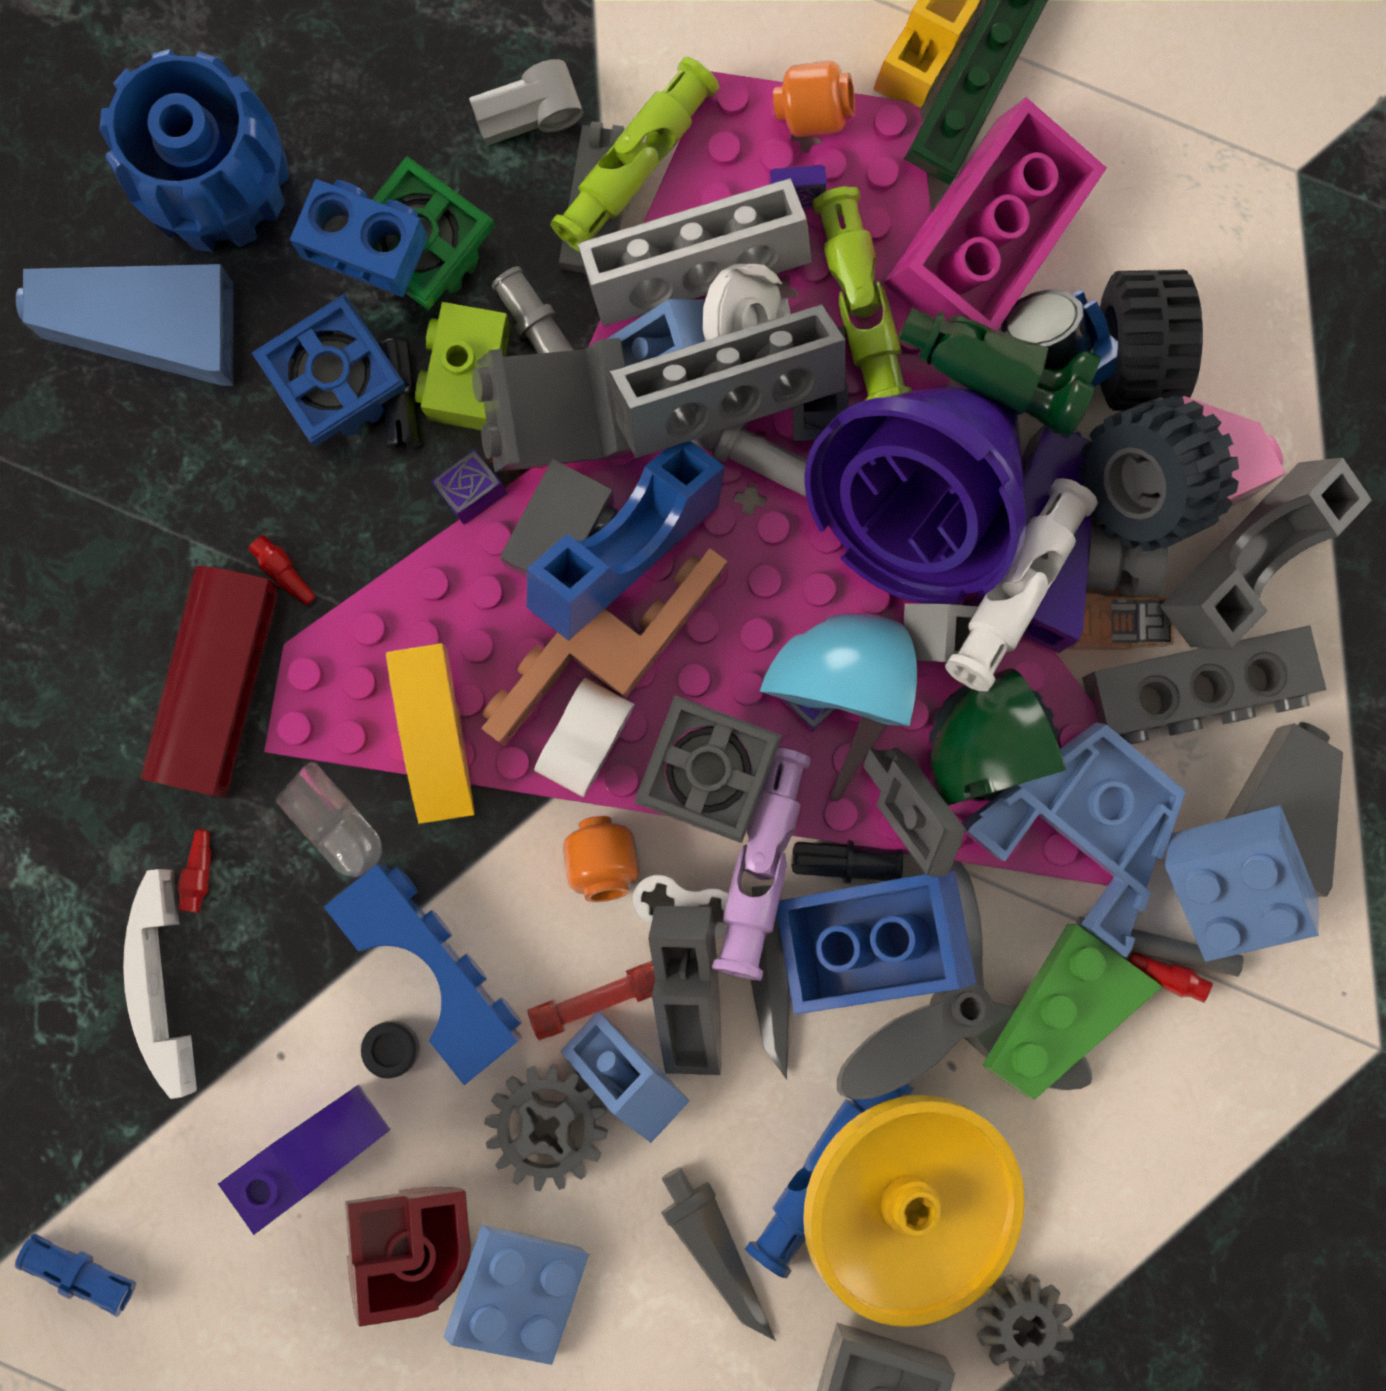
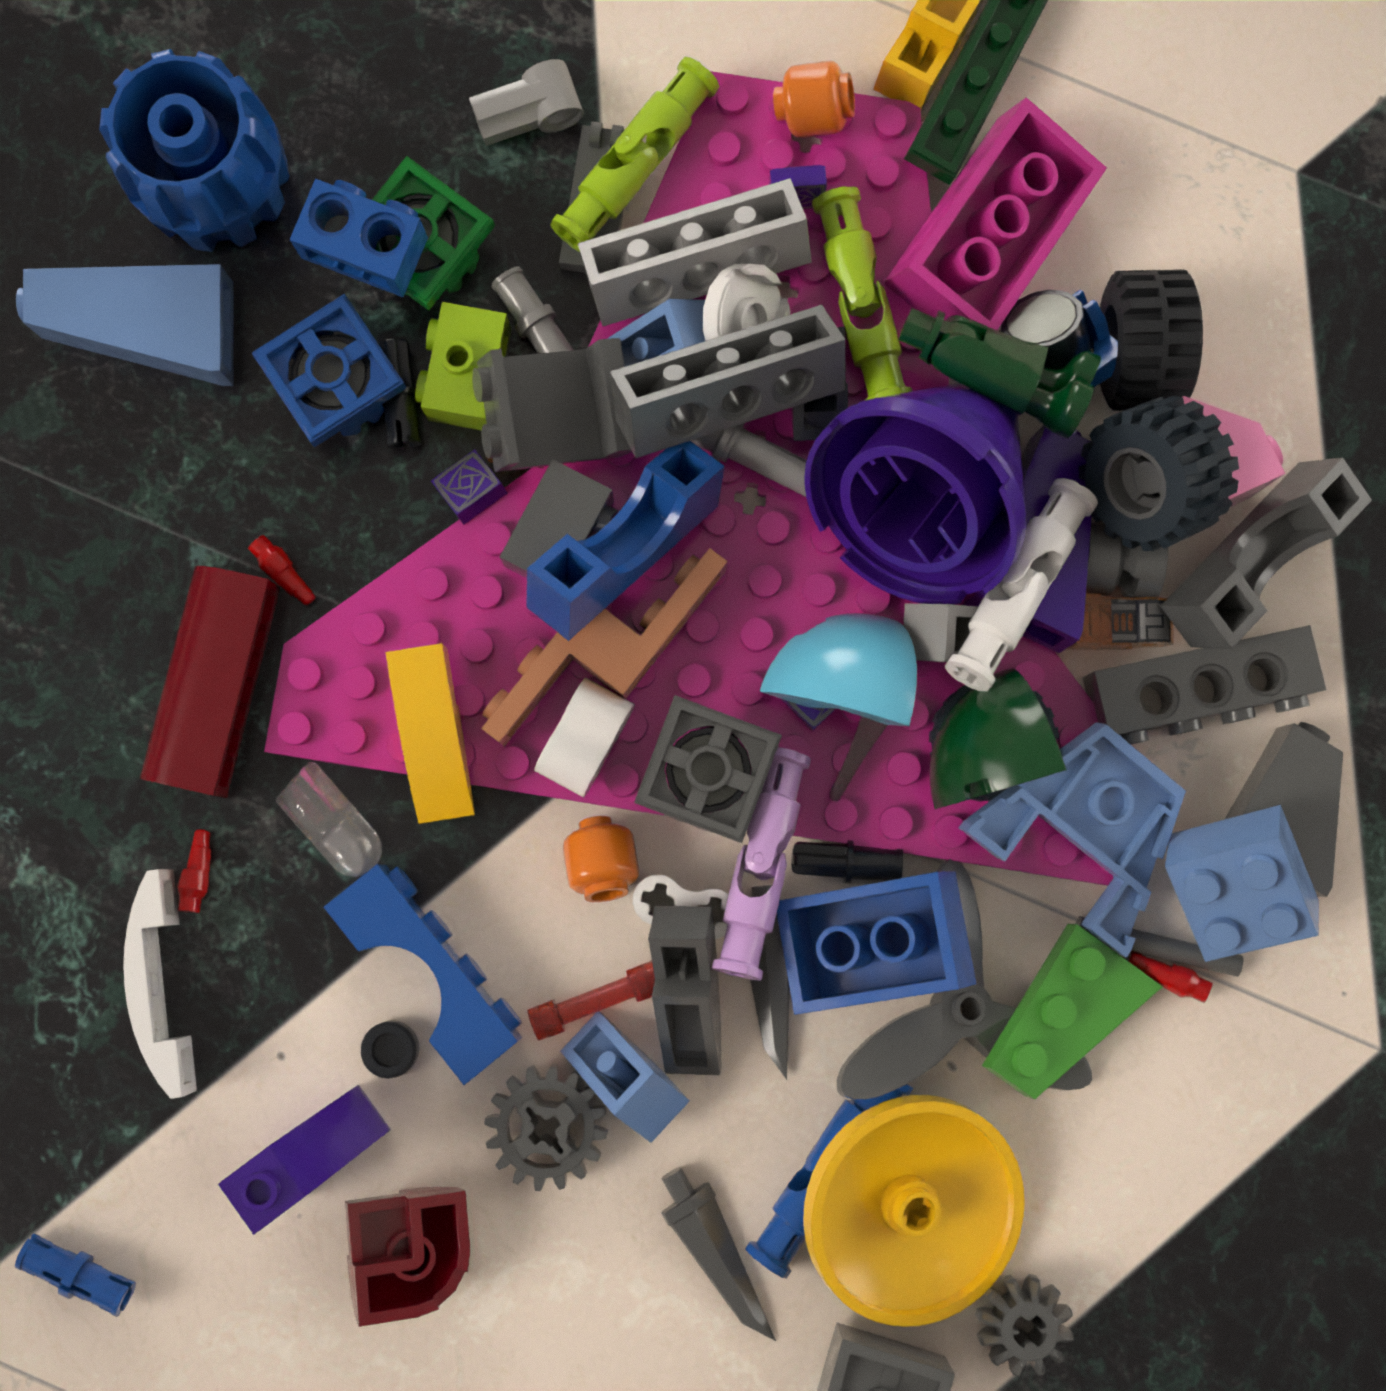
(516, 1295): medium blue plate -> none
(915, 810): dark grey hinge -> none

